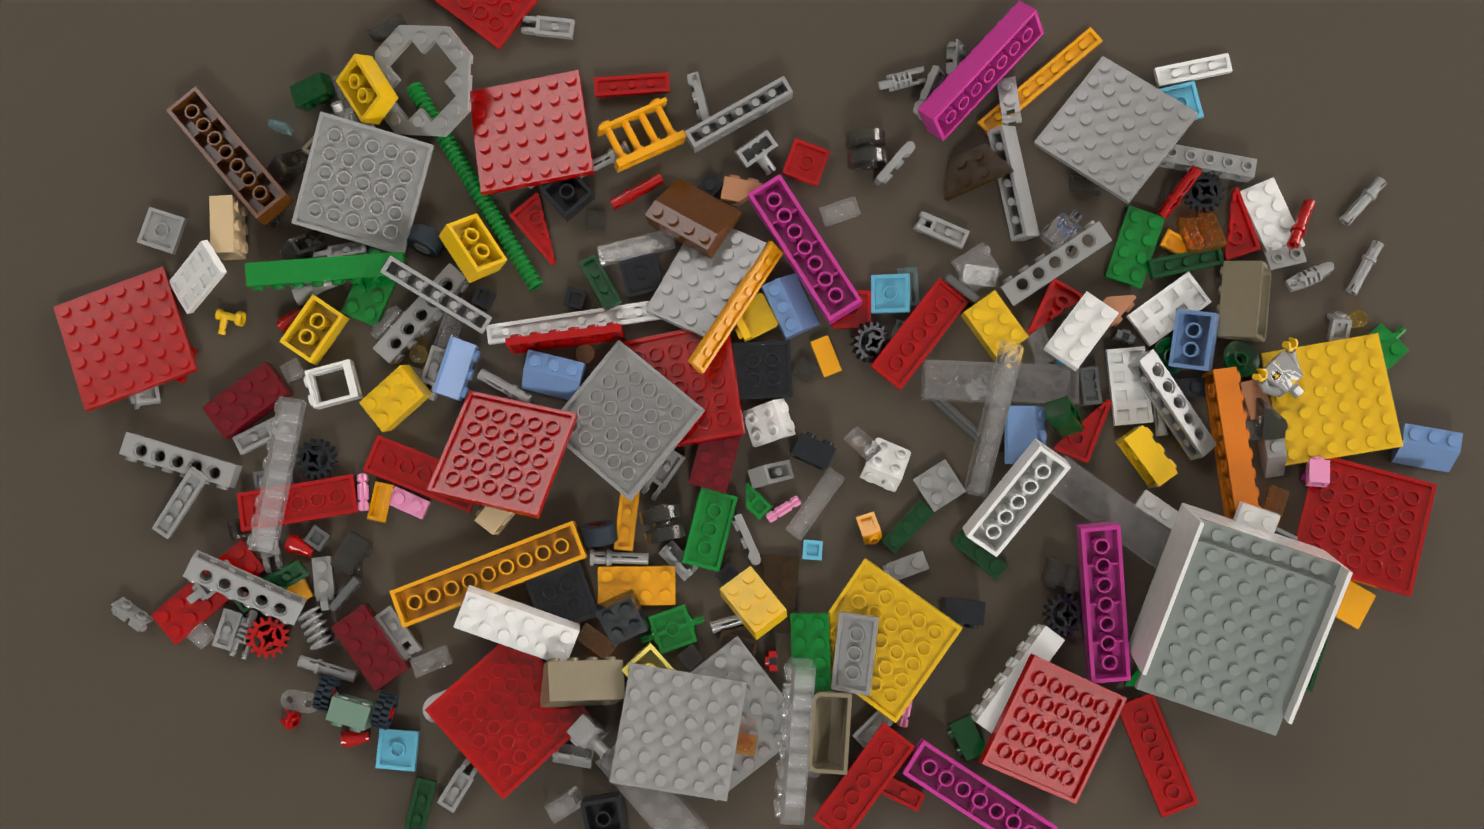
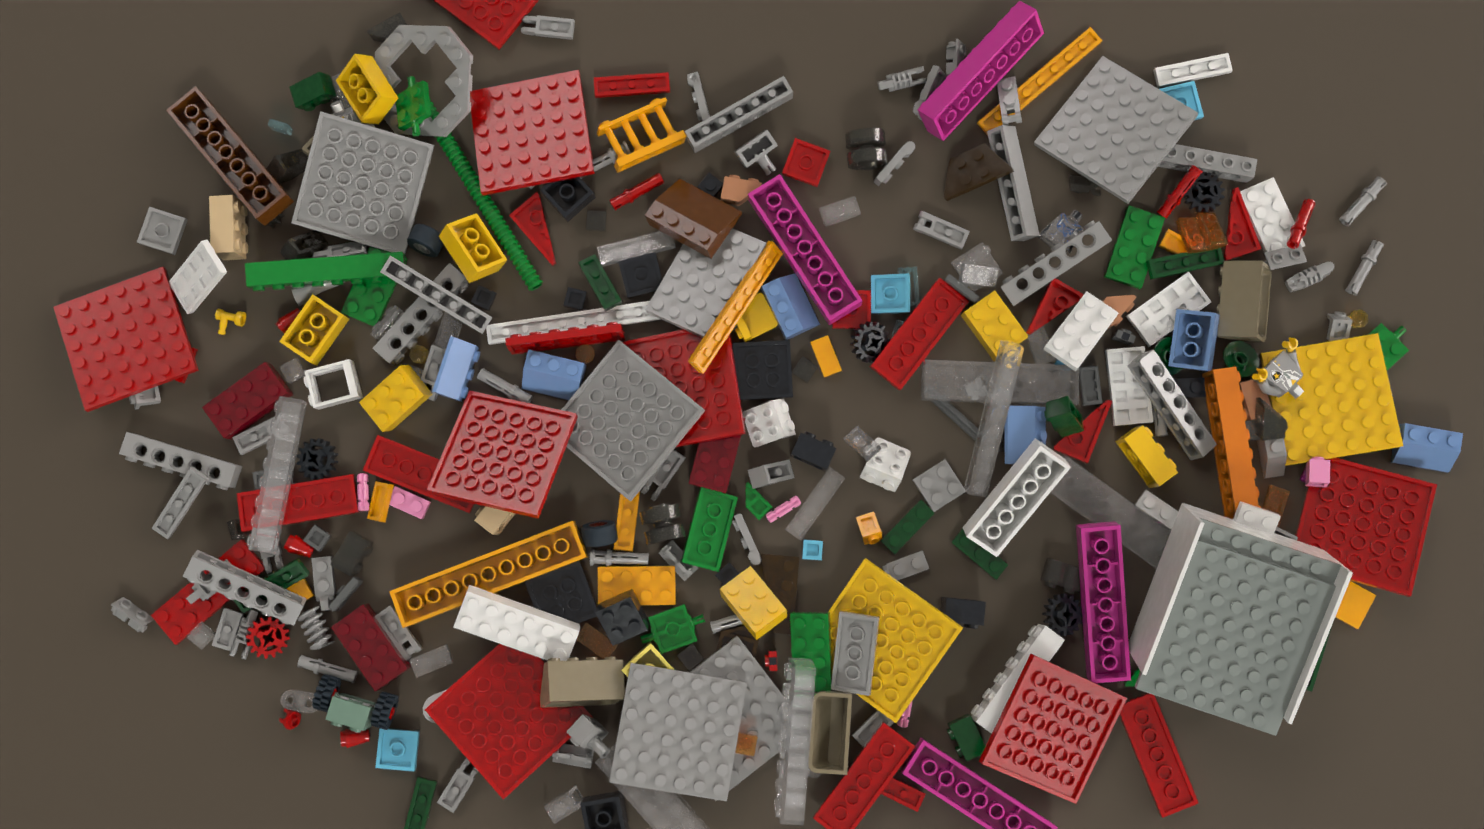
(413, 106): none -> green plate

